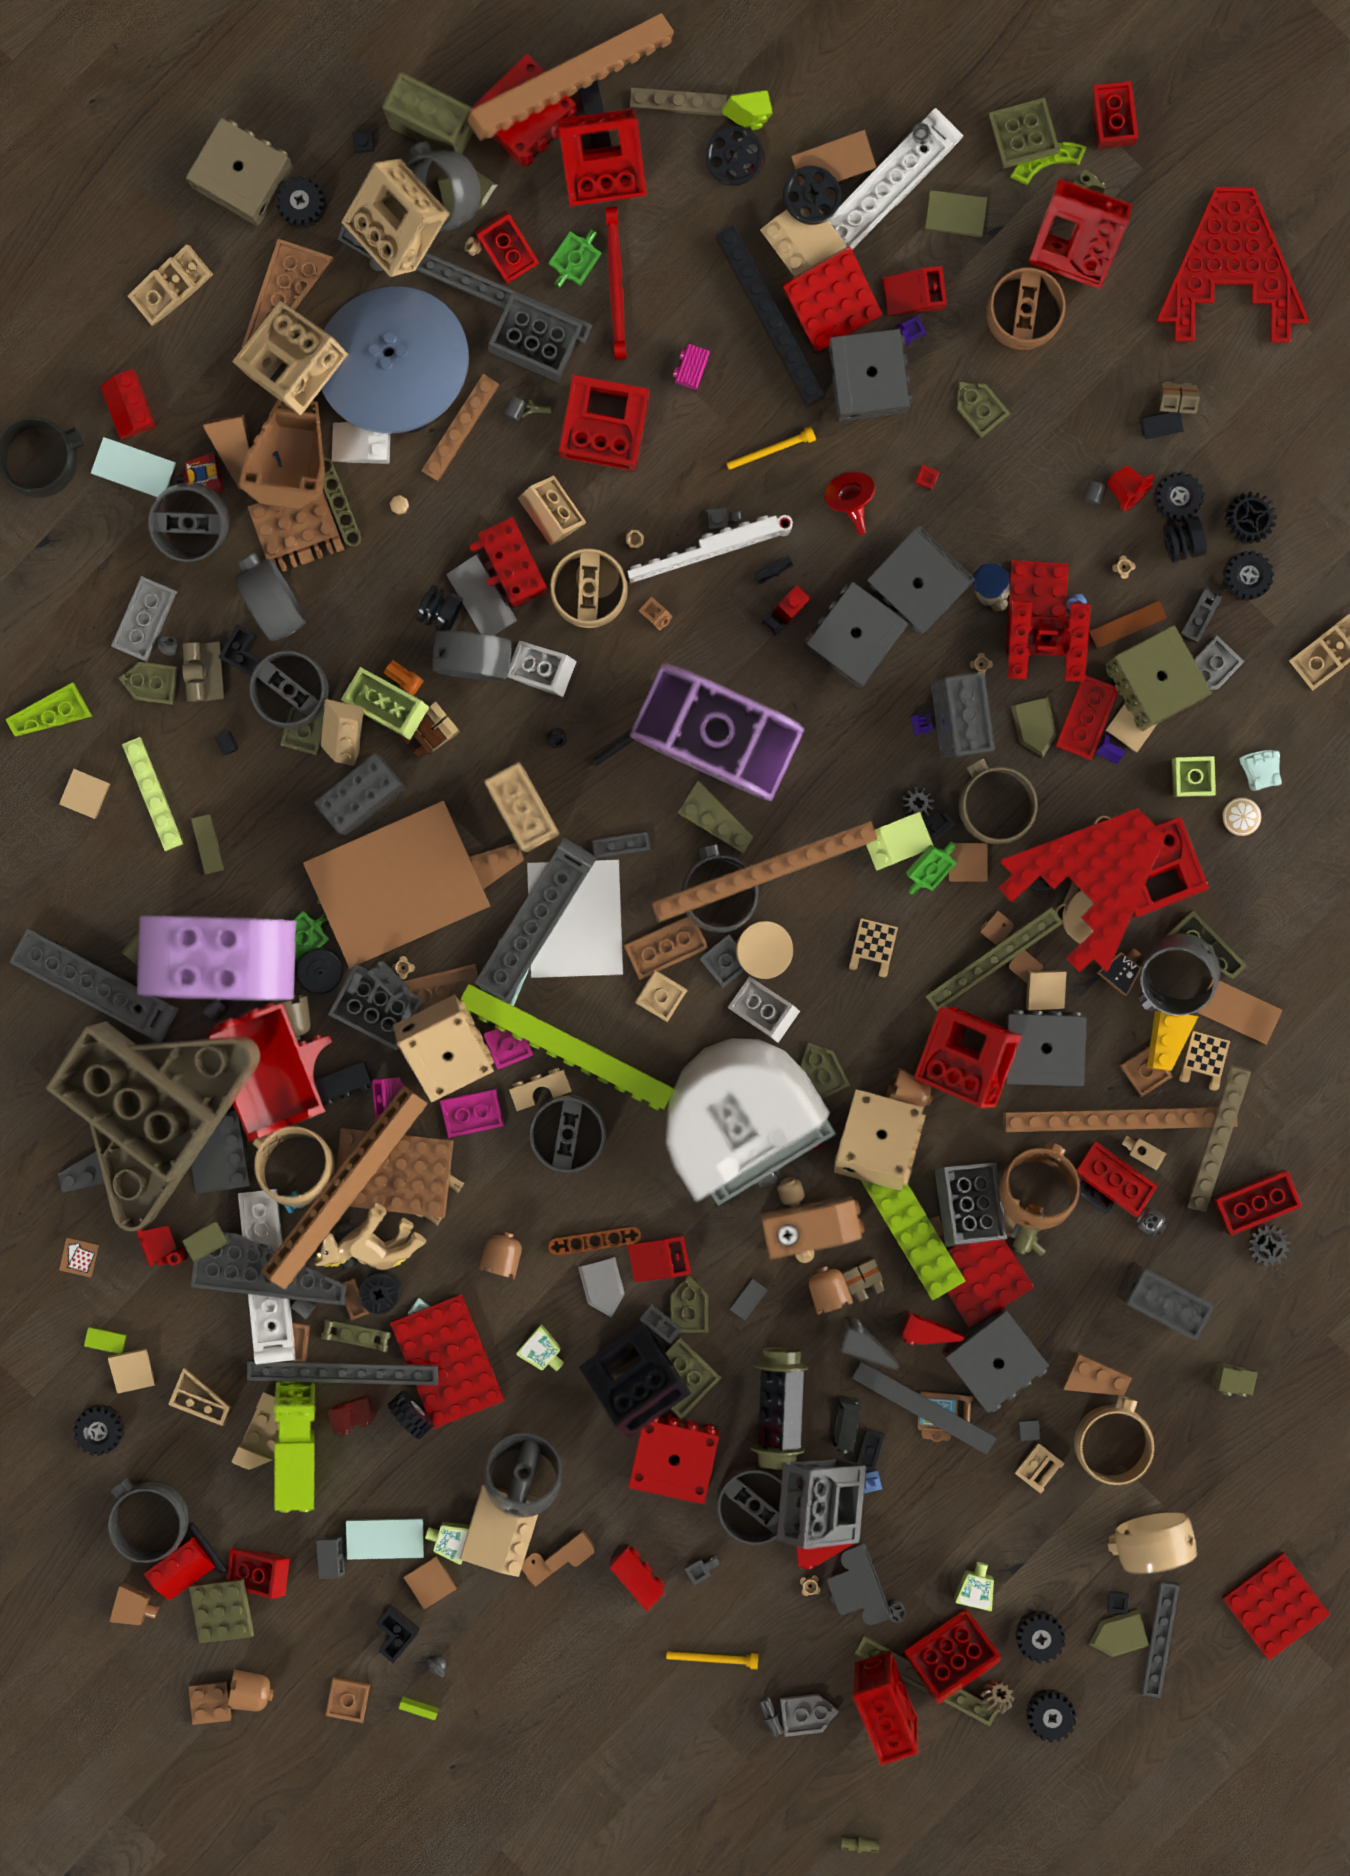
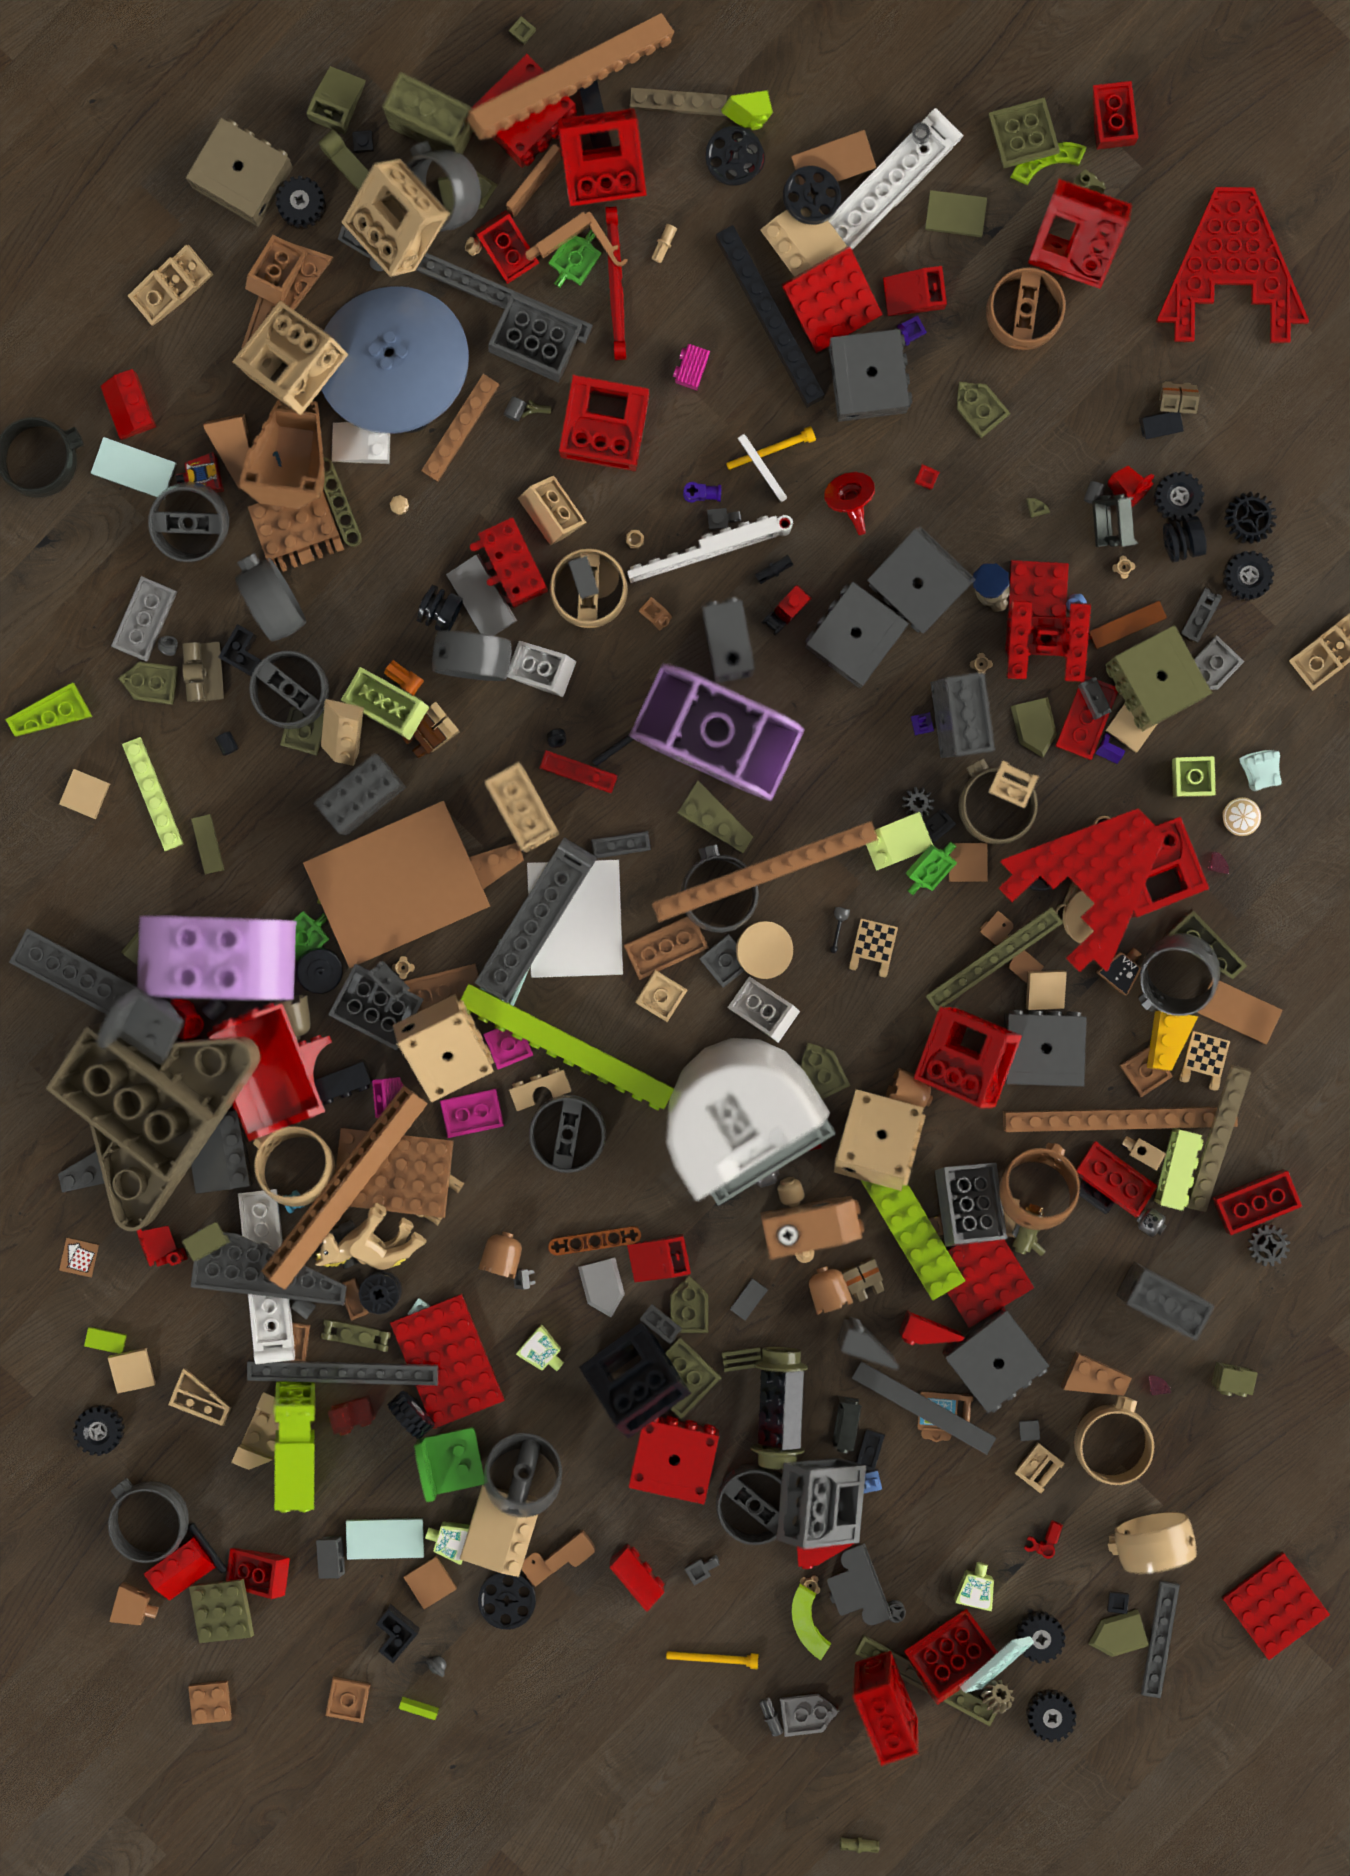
(144, 1023): none -> dark grey piece
(192, 1021): none -> red container
(249, 1691): medium nougat cylinder -> none
(275, 270): none -> medium nougat slope
(335, 100): none -> olive slope
(344, 159): none -> olive beam
(449, 1462): none -> bright green piece
(500, 1607): none -> black wedge
(522, 30): none -> olive tile
(522, 1279): none -> dark grey tile
(533, 181): none -> medium nougat tile
(568, 232): none -> medium nougat hinge
(578, 771): none -> red tile
(583, 577): none -> dark grey tile
(664, 243): none -> tan axle
(702, 492): none -> dark purple connector
(728, 640): none -> dark grey gear
(742, 1351): none -> olive tile
(762, 468): none -> white tile
(804, 1624): none -> lime tile
(840, 914): none -> hinge
(997, 1664): none -> light aqua tile
(1011, 790): none -> tan plate
(1037, 507): none -> olive tile
(1046, 1548): none -> red bar
(1094, 698): none -> dark grey hinge
(1103, 522): none -> pearl dark grey window
(1158, 1385): none -> clear pink tile
(1178, 1169): none -> yellowish green brick
(1218, 863): none -> clear pink tile

